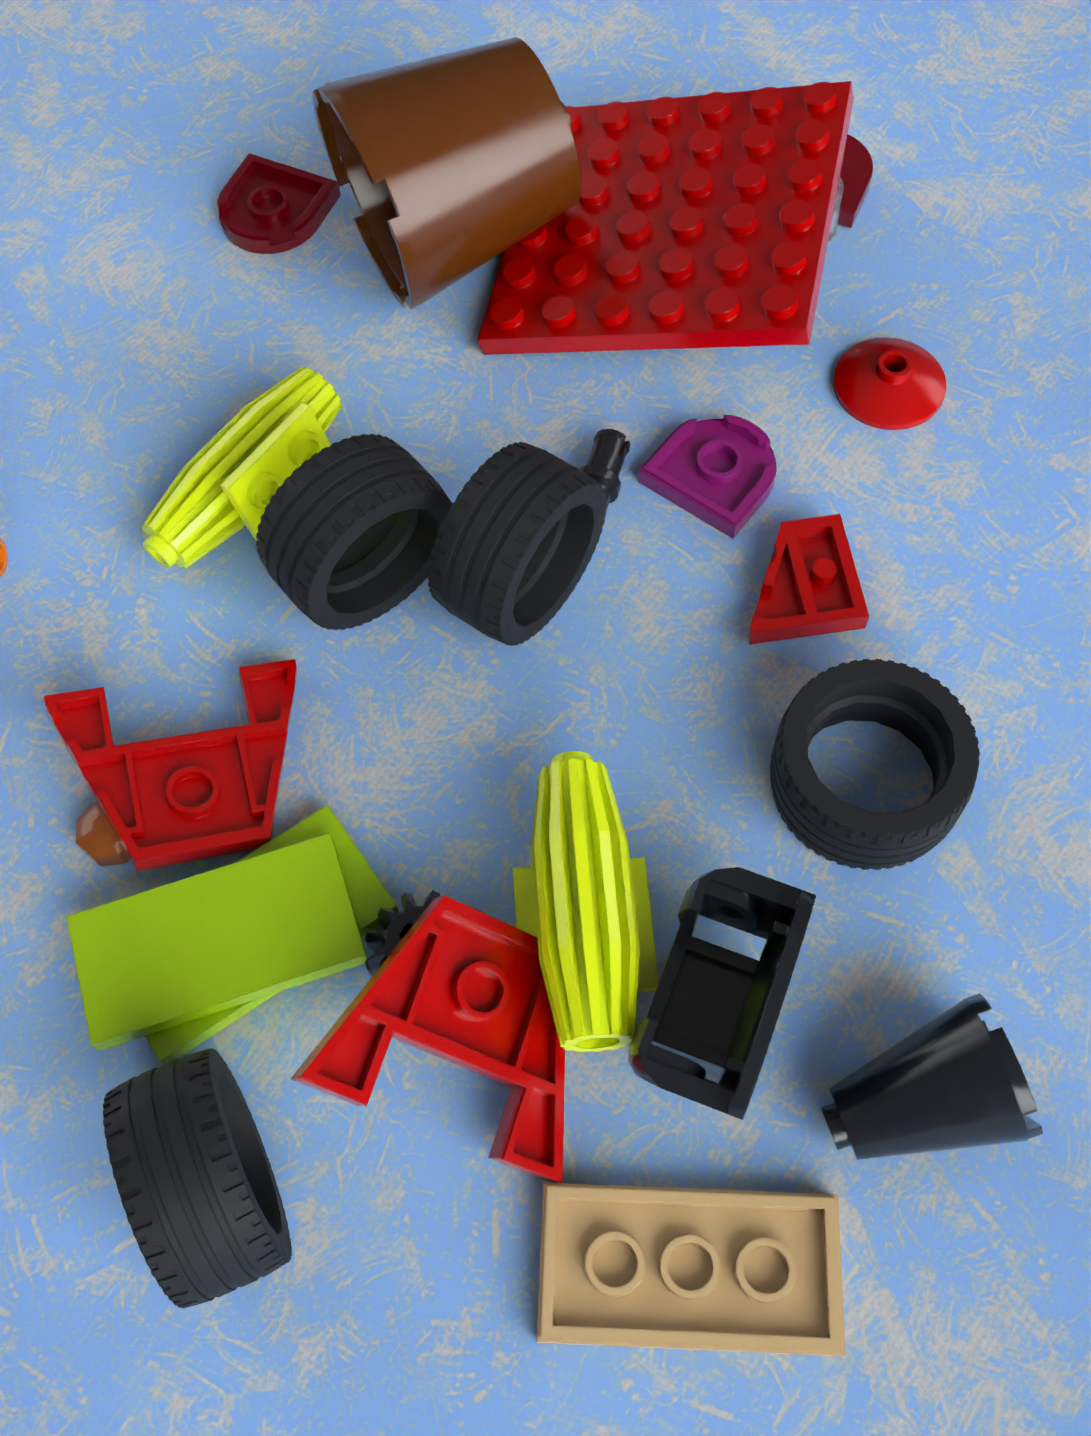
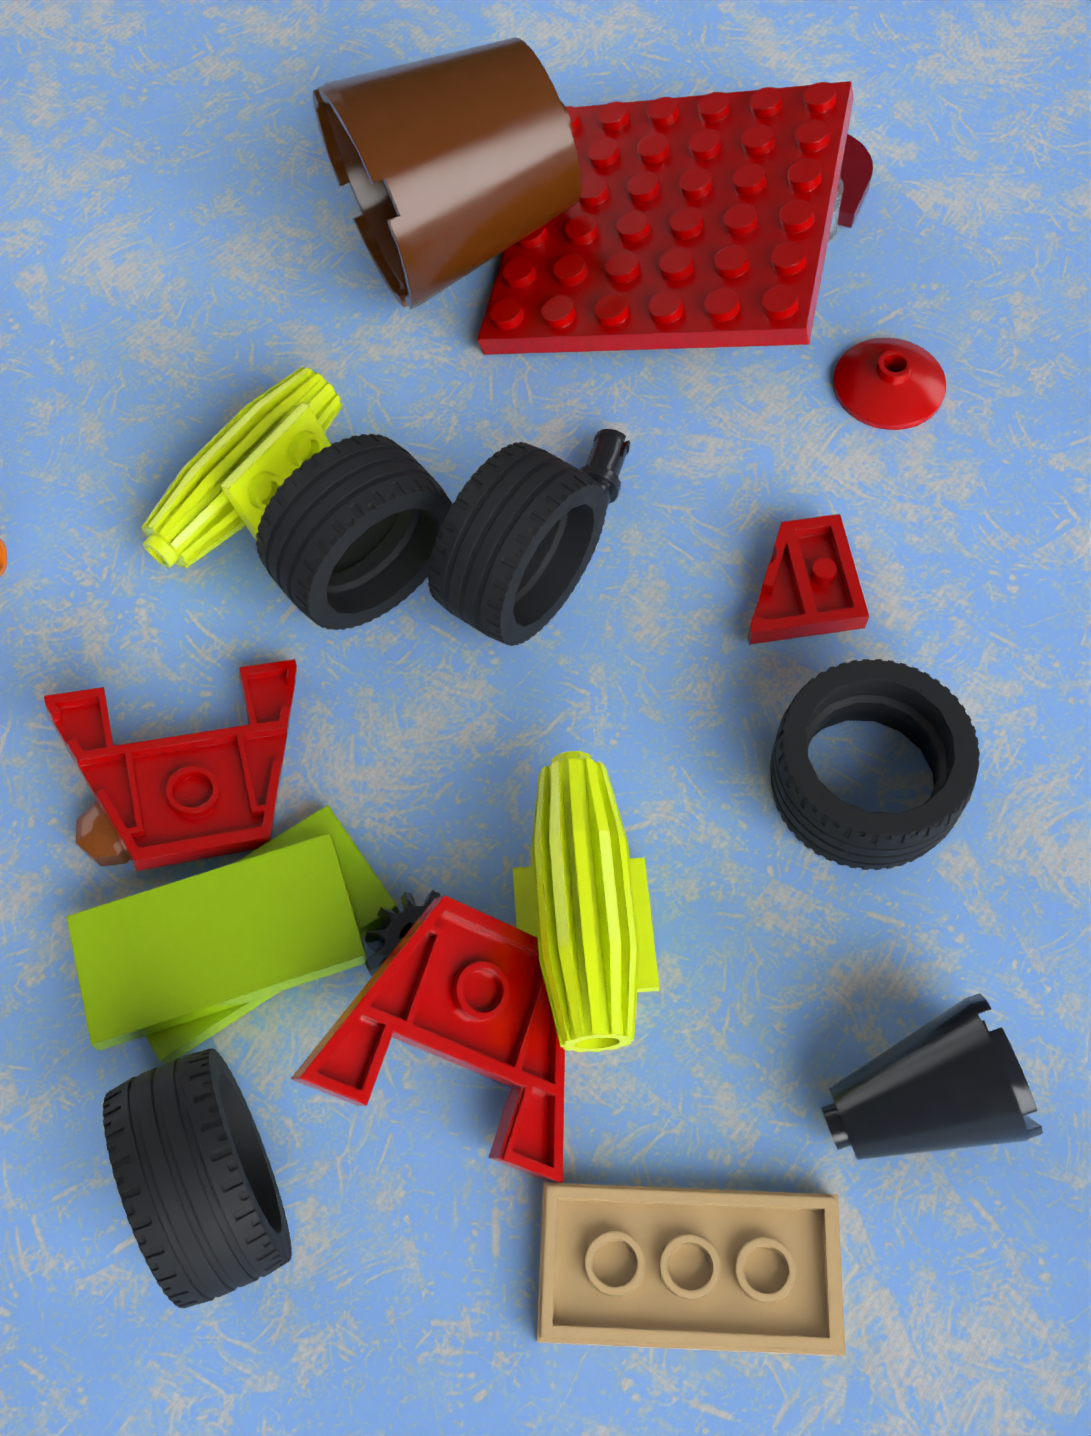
(273, 205): dark red tile -> none
(714, 471): magenta tile -> none
(716, 1005): black piece -> none

